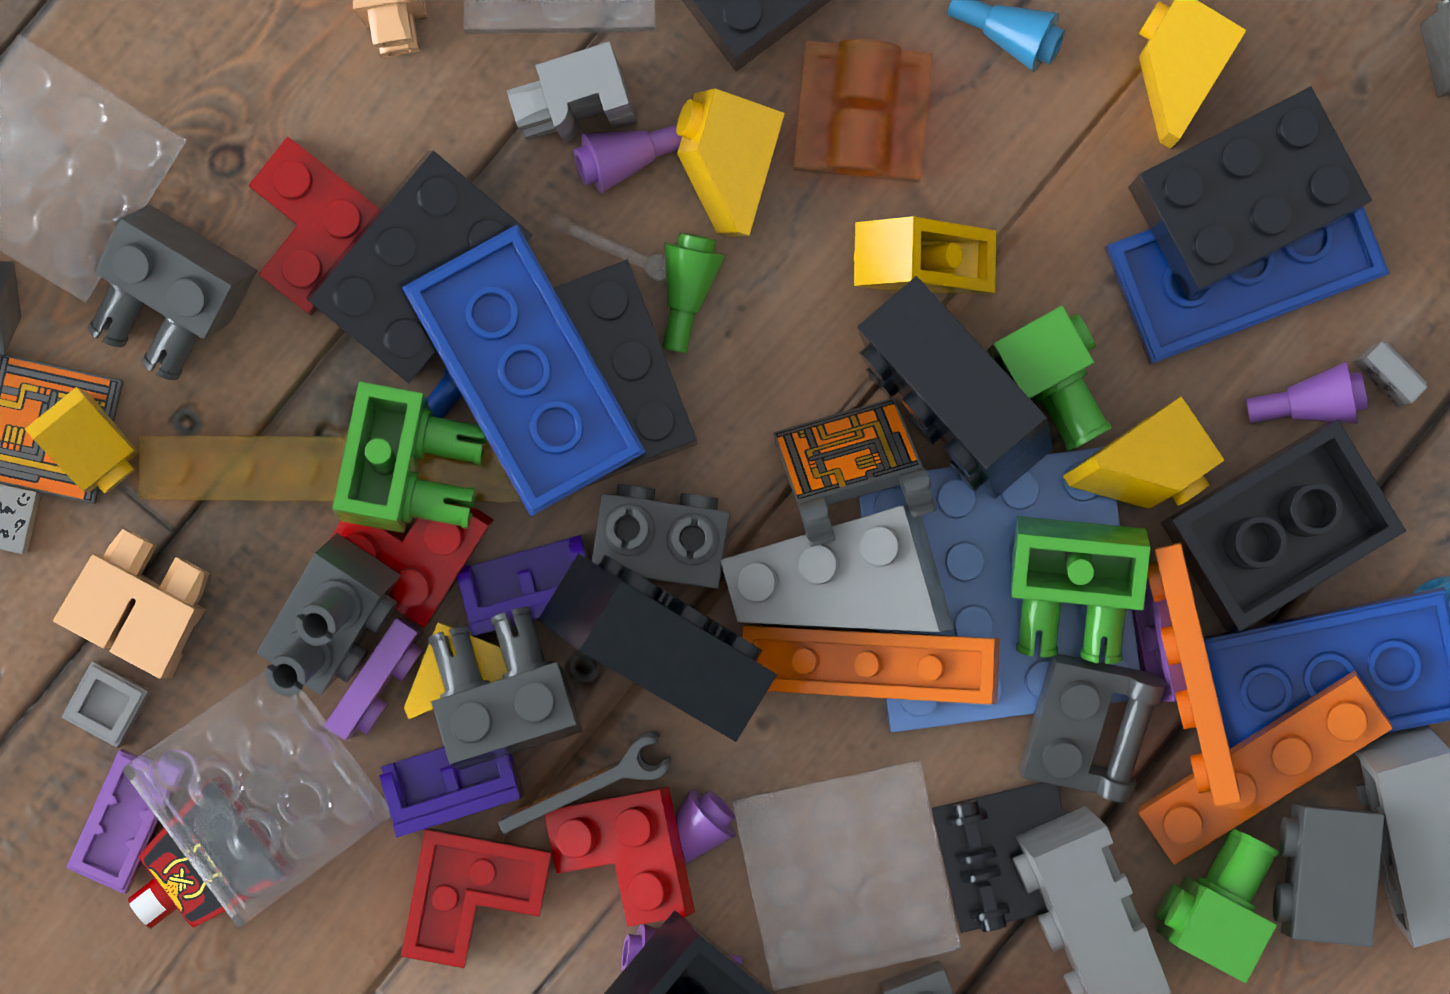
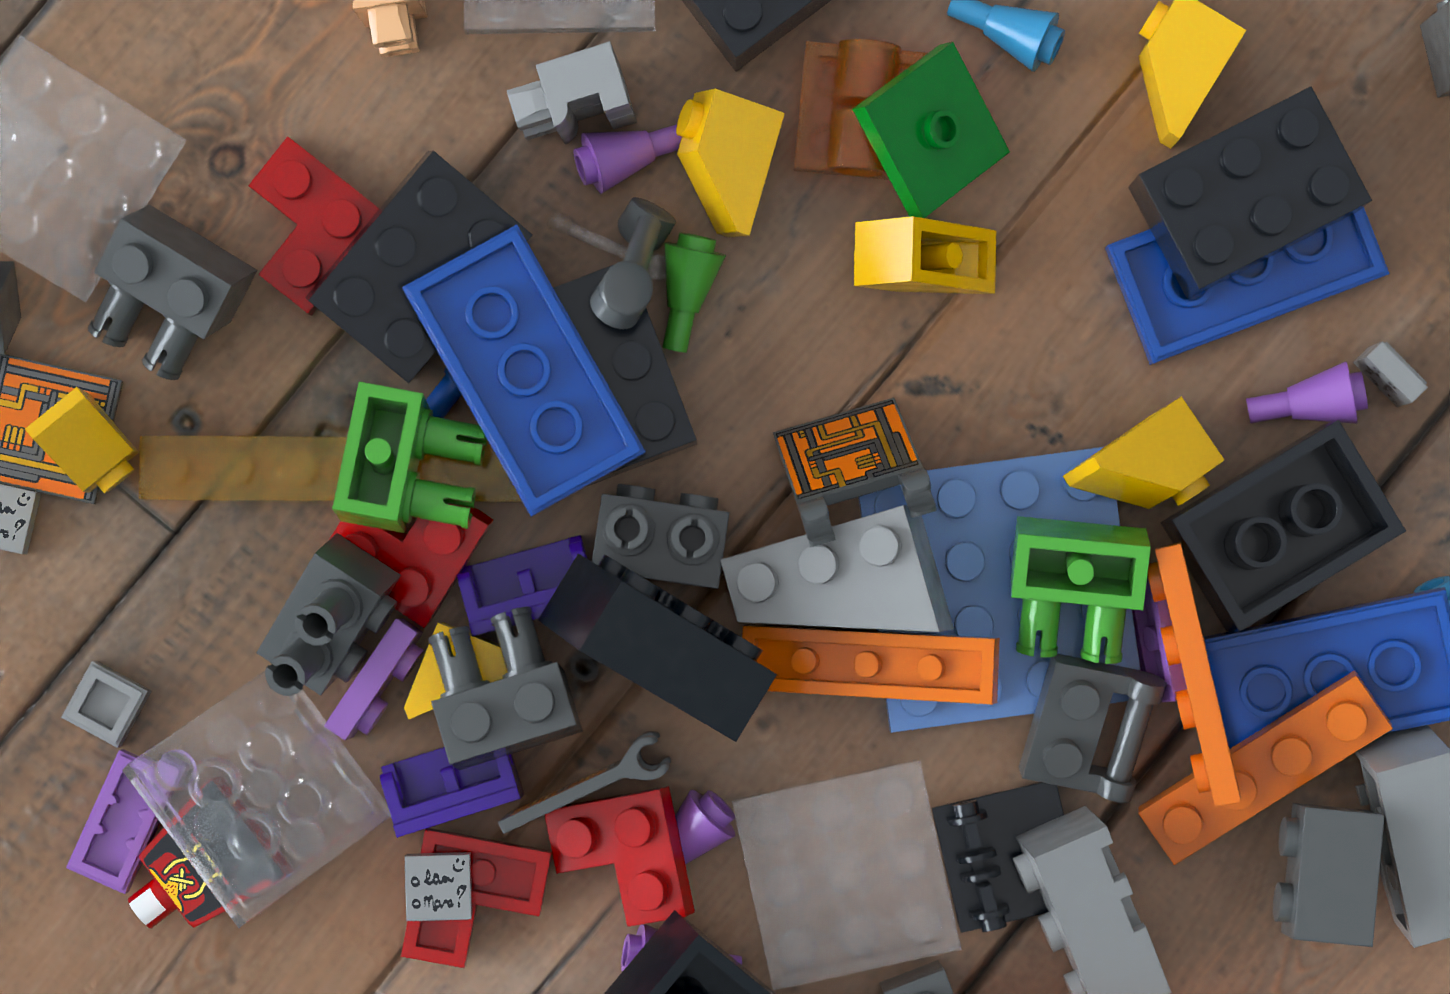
(131, 612): light nougat hips -> none
(438, 886): none -> light grey tile
(627, 284): none -> dark grey bar
(931, 130): none -> green plate
(953, 389): black brick -> none
(1048, 366): bright green brick -> none
(1216, 914): bright green brick -> none

